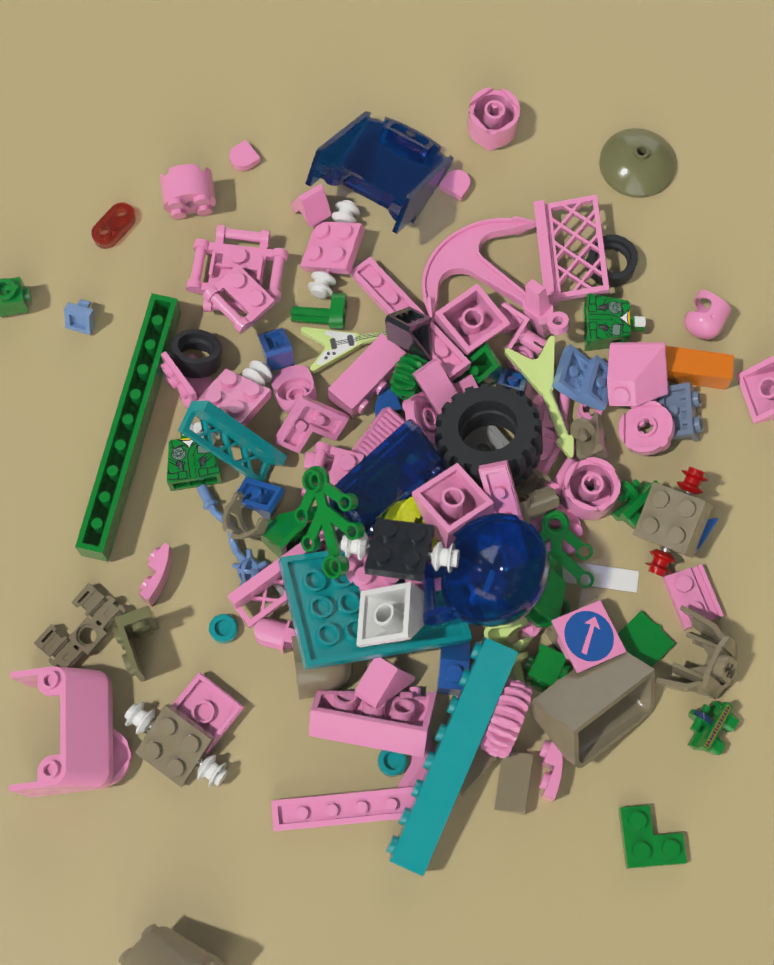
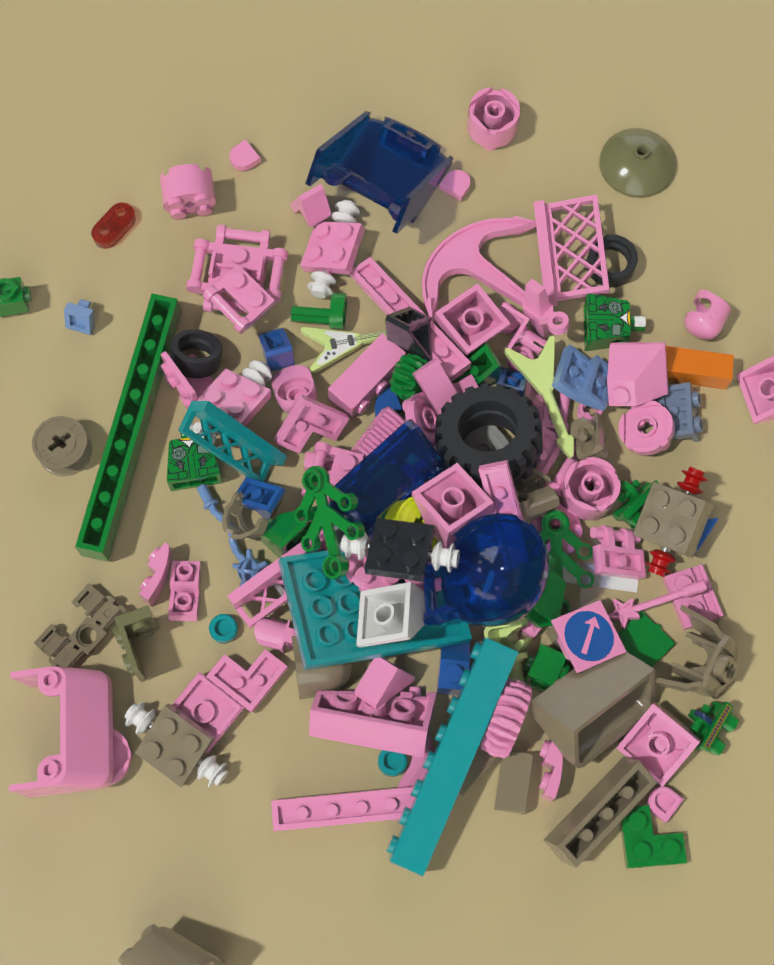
(62, 431): none -> dark tan piece
(184, 591): none -> bright pink slope
(251, 685): none -> bright pink plate
(600, 811): none -> dark tan brick
(614, 560): none -> bright pink plate
(628, 610): none -> bright pink piece
(659, 743): none -> bright pink slope
(663, 802): none -> bright pink tile

